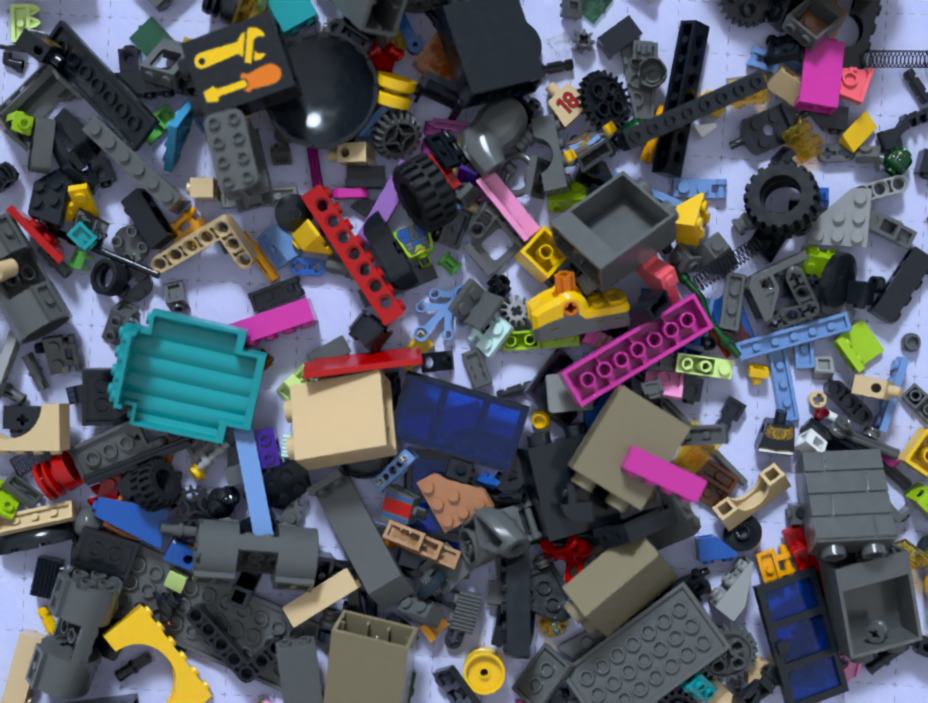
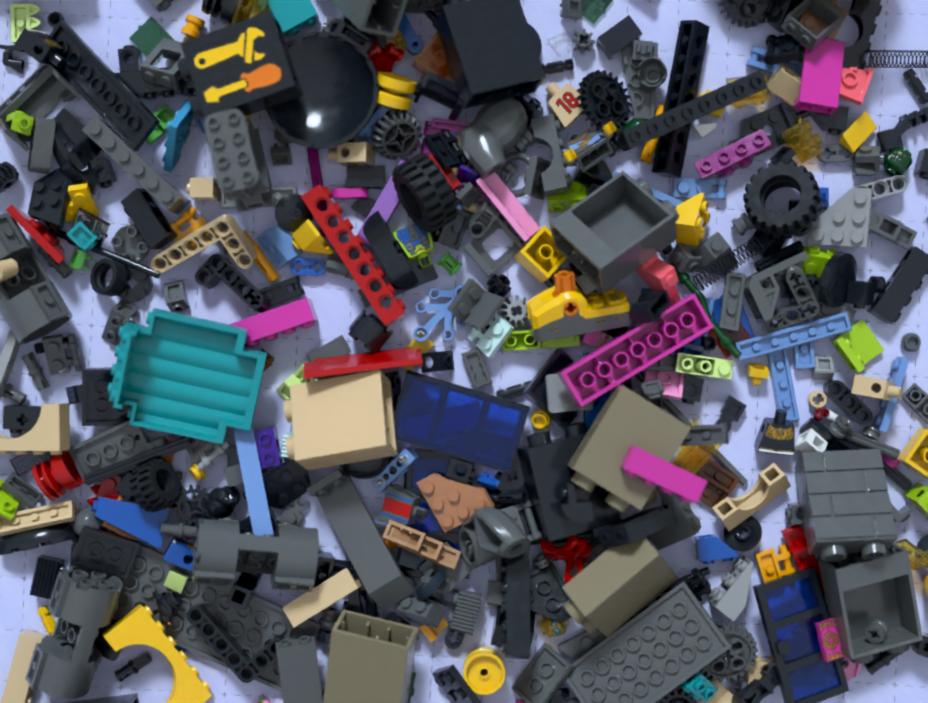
(54, 18): none -> black hinge
(192, 28): none -> light orange wheel
(237, 284): none -> black beam
(732, 157): none -> magenta bracket
(778, 256): none -> black axle
(829, 640): none -> tile
(862, 169): none -> dark grey slope

